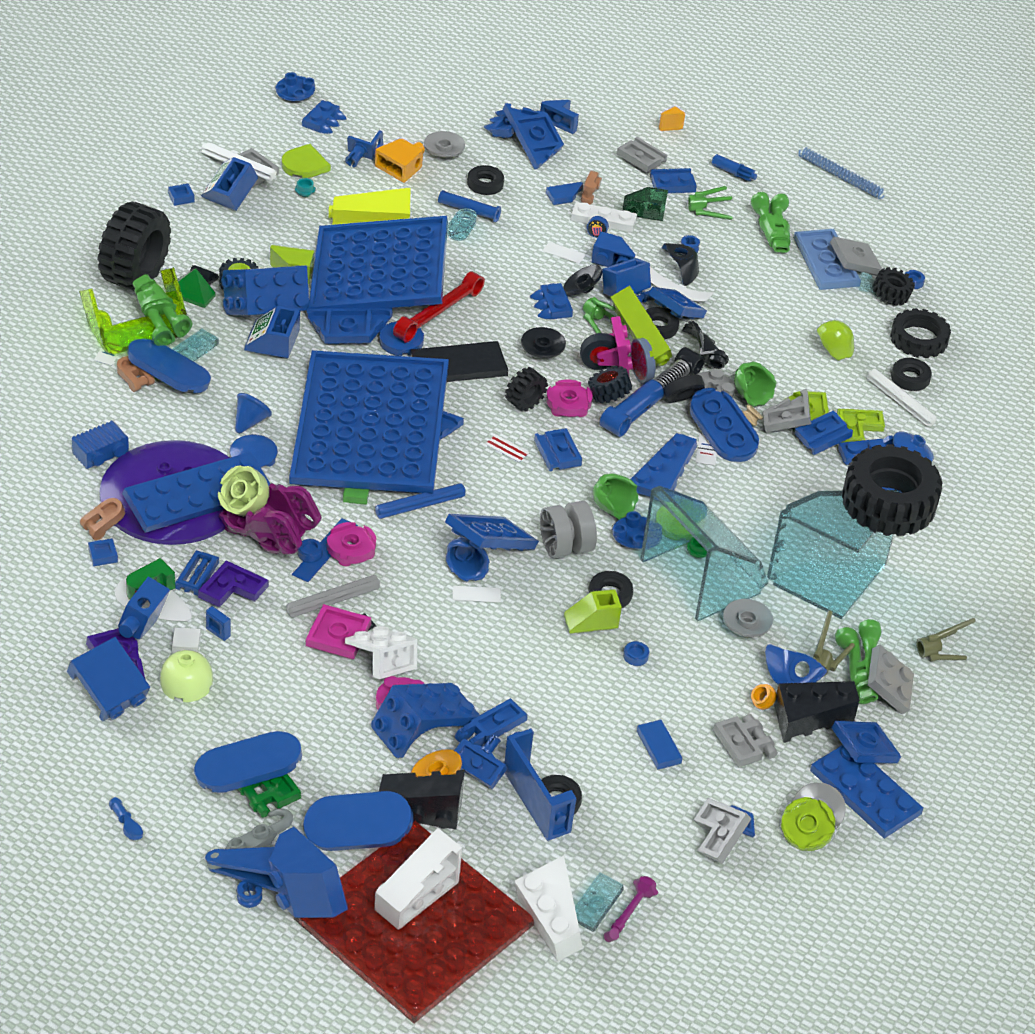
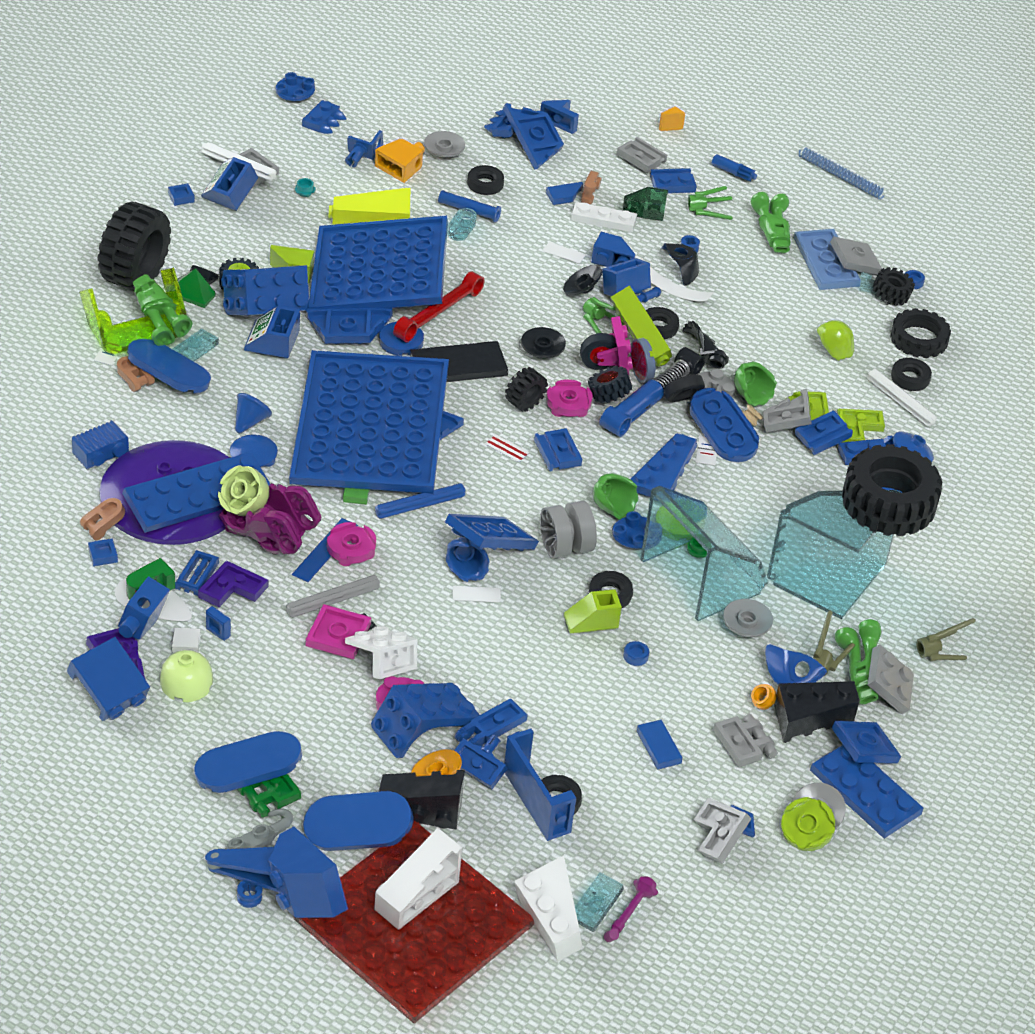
(131, 828): blue piece -> none
(304, 162): lime tile -> none
(310, 550): blue tile -> none
(552, 302): blue plate -> none
(596, 225): tile -> none
(677, 302): blue plate -> none

